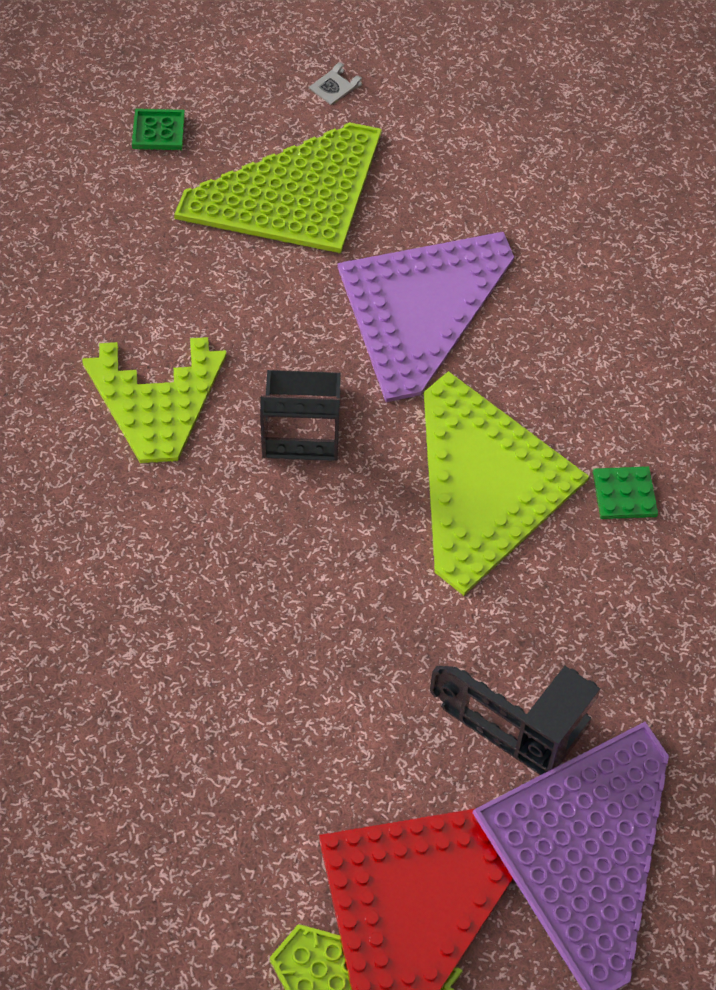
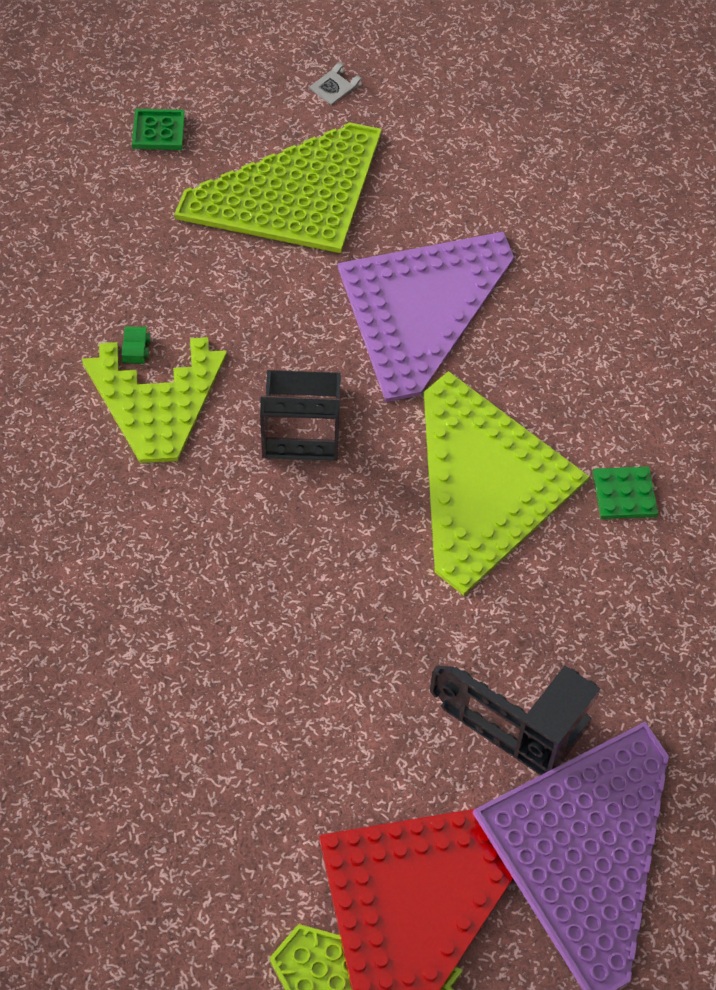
(135, 345): none -> green brick

